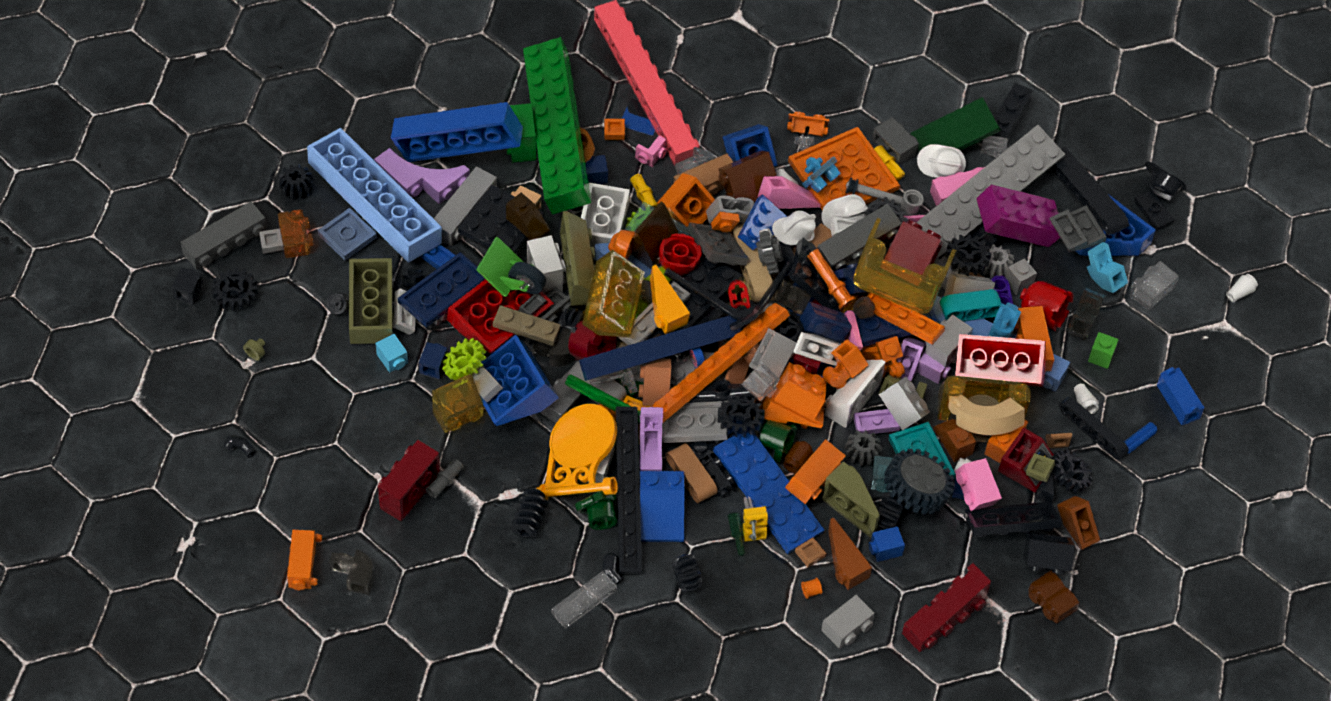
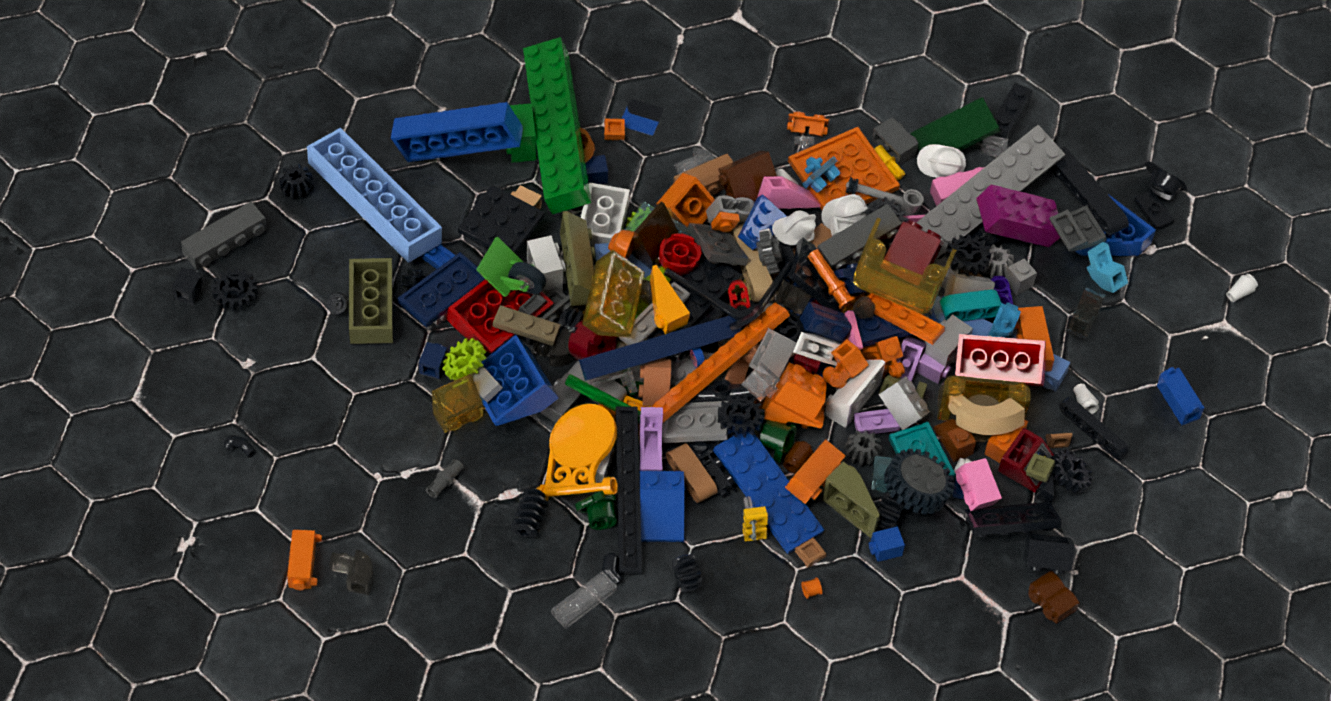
(254, 349): olive tile -> none
(271, 240): light grey plate -> none
(294, 233): clear orange brick -> none
(347, 234): sand blue plate -> none
(392, 353): medium azure brick -> none
(402, 318): white plate -> none
(408, 480): dark red brick -> none
(437, 183): lavender arch -> none
(462, 203): light grey brick -> none
(526, 217): dark brown slope -> none
(644, 192): yellow pin -> none
(645, 80): coral brick -> none
(651, 155): bright pink bracket -> none
(736, 531): clear green axle -> none
(748, 142): blue slope -> none
(848, 622): light grey brick -> none
(849, 563): dark orange slope -> none
(948, 609): dark red wedge -> none
(1051, 298): red cylinder -> none
(1079, 521): dark orange slope -> none
(1103, 350): bright green brick -> none
(1140, 436): blue axle -> none
(1154, 285): clear brick -> none

